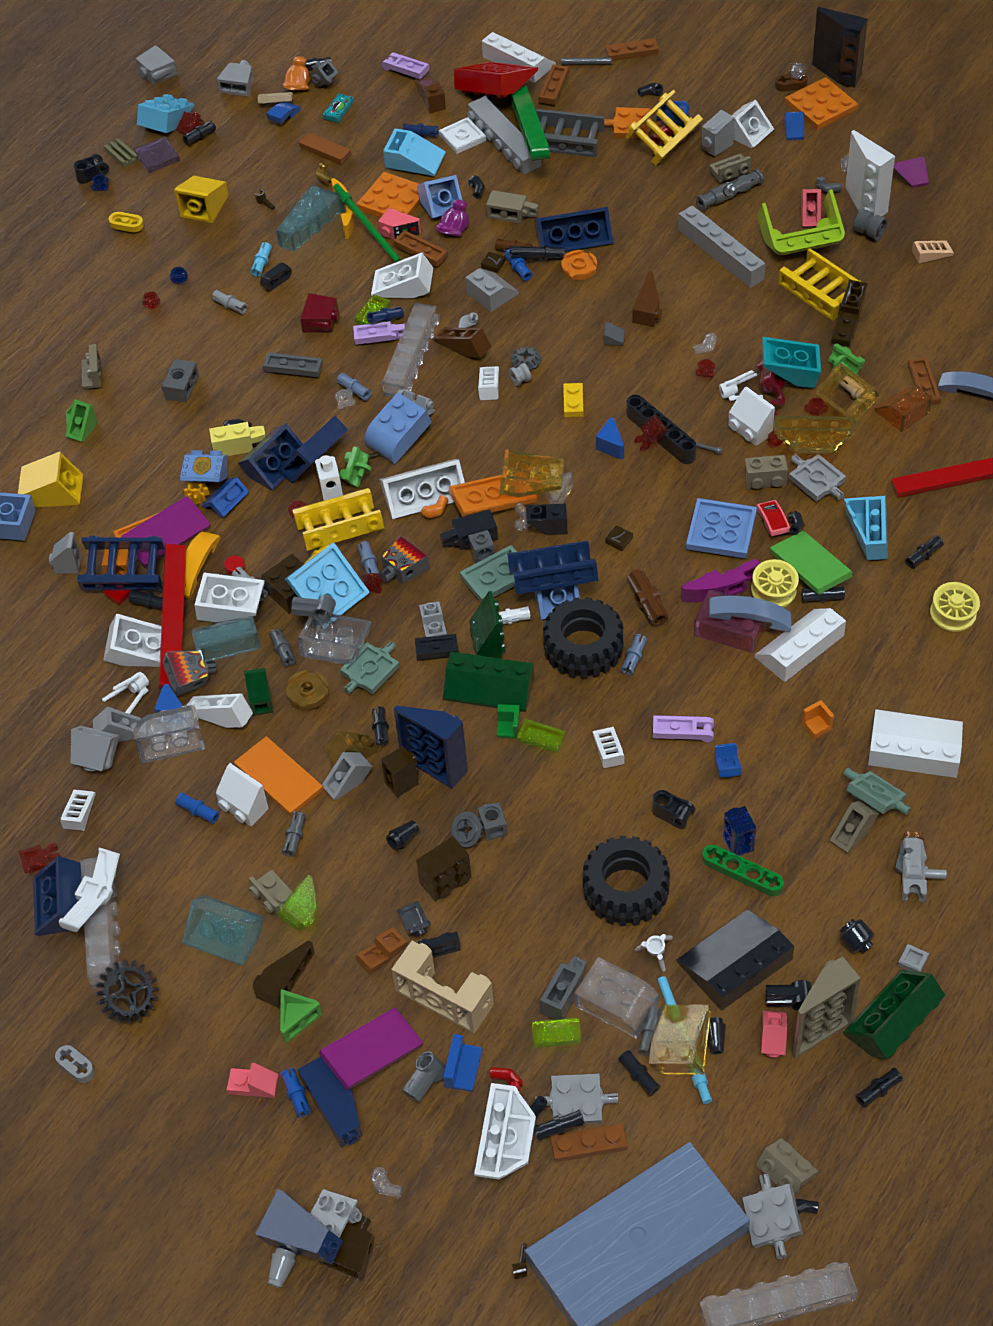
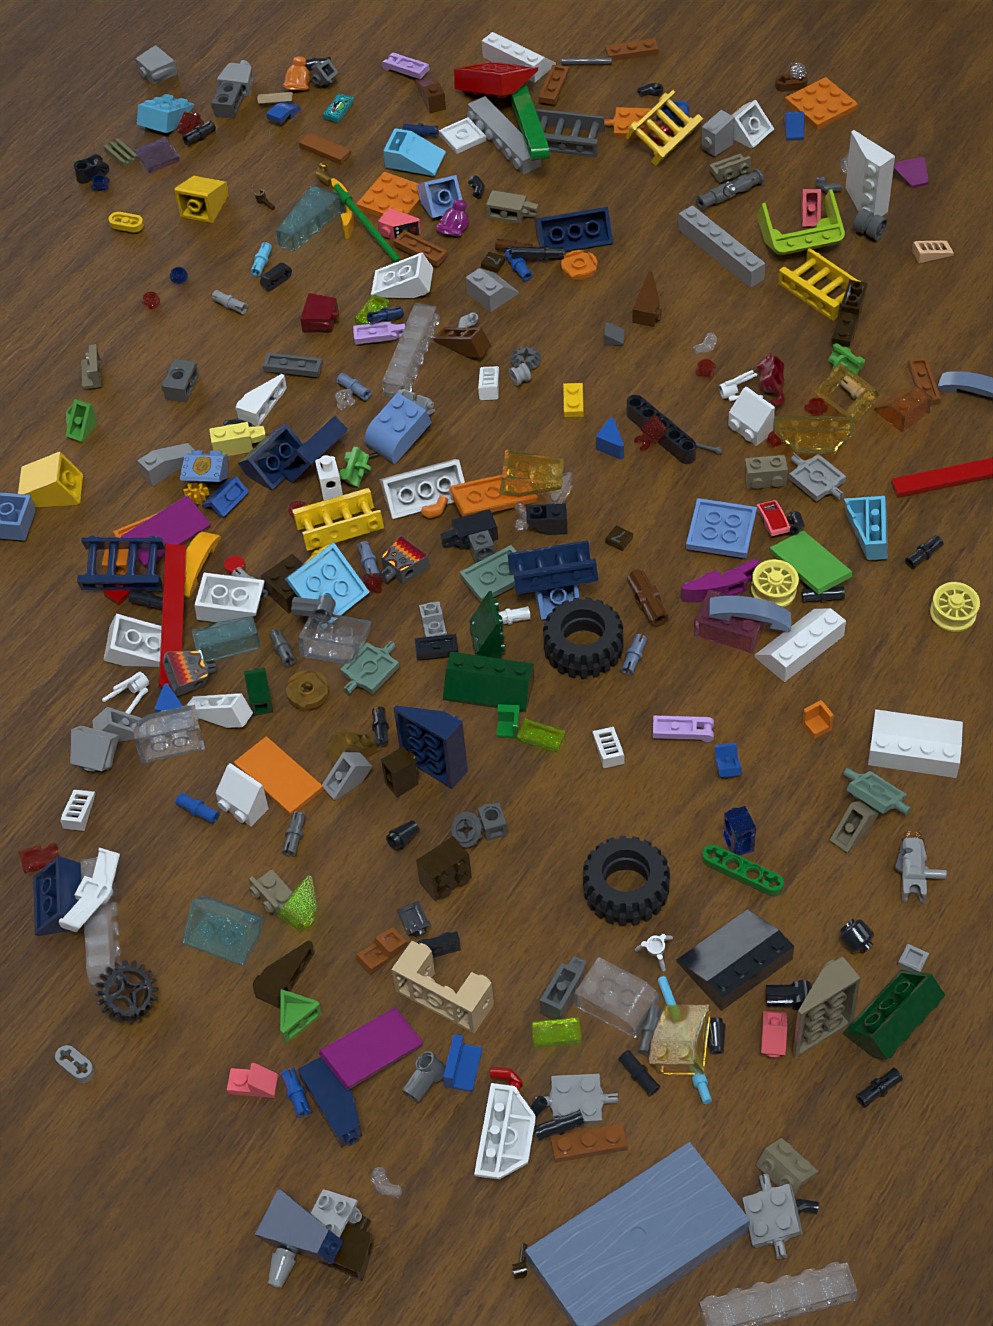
(66, 555): light grey slope -> none
(163, 462): none -> light grey slope
(227, 99): none -> dark grey brick
(260, 401): none -> white slope
(674, 810): black piece -> none
(792, 360): teal slope -> none
(839, 45): black slope -> none

